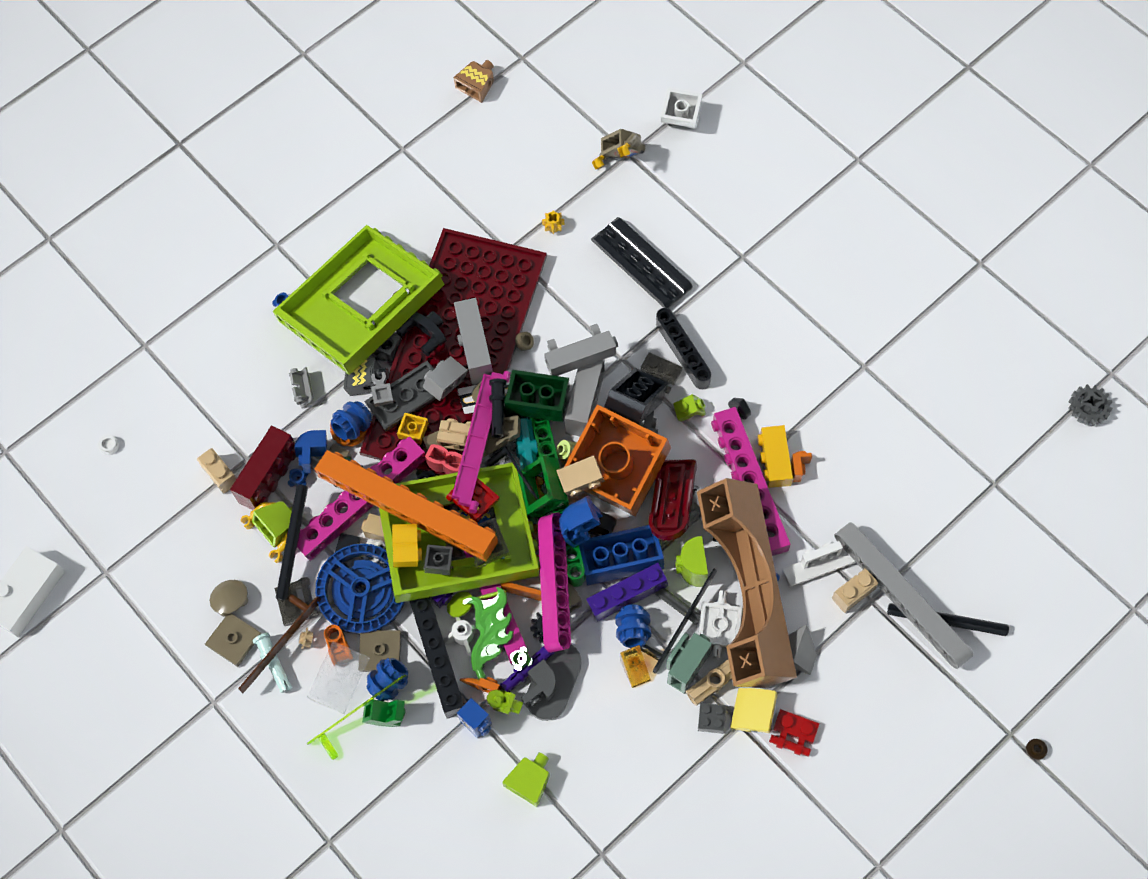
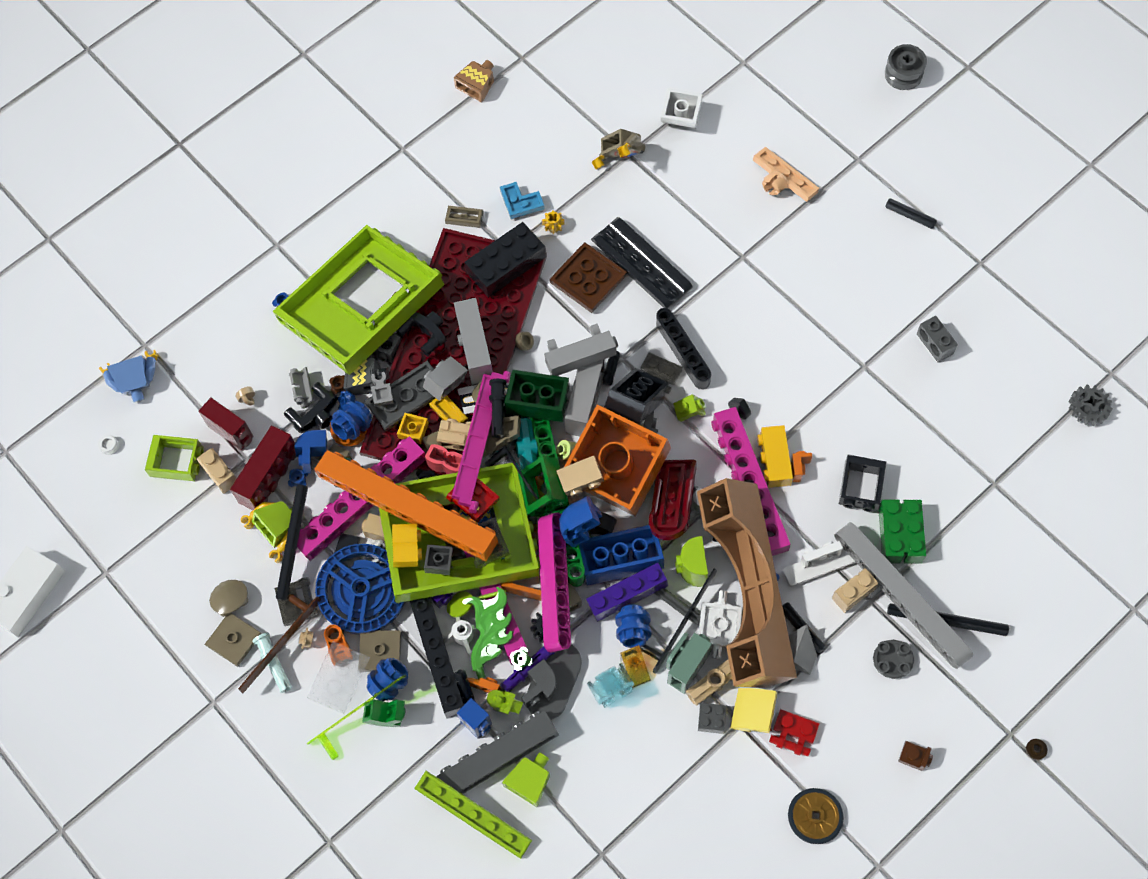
(131, 375): none -> medium blue torso
(156, 452): none -> lime window
(226, 424): none -> dark red brick
(246, 395): none -> tan tile
(318, 415): none -> black connector
(334, 381): none -> reddish brown plate
(345, 397): none -> blue plate
(447, 409): none -> yellow tile
(464, 219): none -> dark tan tile
(464, 685): none -> black axle
(473, 814): none -> lime tile
(500, 753): none -> dark grey brick
(505, 259): none -> black brick
(520, 205): none -> dark azure plate
(588, 277): none -> reddish brown plate
(610, 685): none -> clear light blue brick
(611, 369): none -> black axle
(783, 176): none -> light nougat plate
(798, 622): none -> black axle
(815, 830): none -> pearl gold wheel
(868, 466): none -> black window
(893, 658): none -> dark grey dish
(902, 531): none -> green piece
(905, 67): none -> dark grey wheel
(911, 213): none -> black axle
(915, 756): none -> reddish brown bracket
(936, 339): none -> dark grey brick

